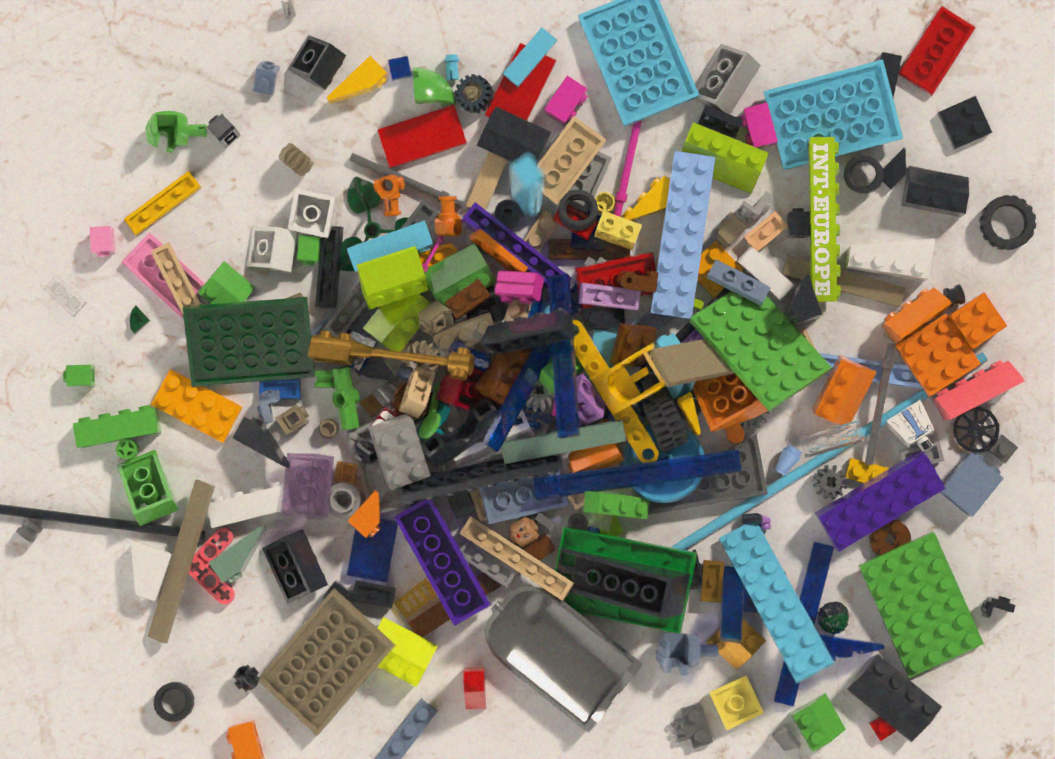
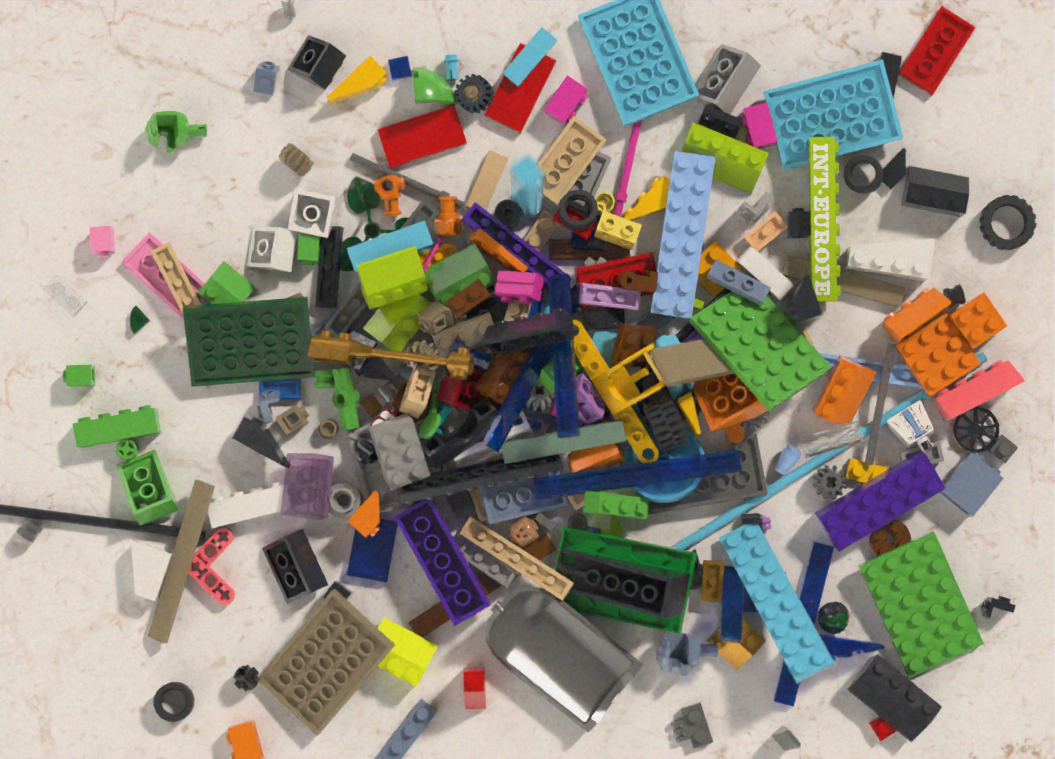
(162, 203): yellow tile -> none
(197, 406): light orange plate -> none
(223, 130): slope -> none
(237, 557): sand green slope -> none
(346, 472): clear orange tile -> none
(373, 594): black plate -> none
(428, 586): clear yellow slope -> none
(513, 137): black slope -> none
(729, 230): dark tan window -> none
(736, 702): light yellow plate -> none
(818, 722): bright green slope -> none
(964, 122): black plate -> none

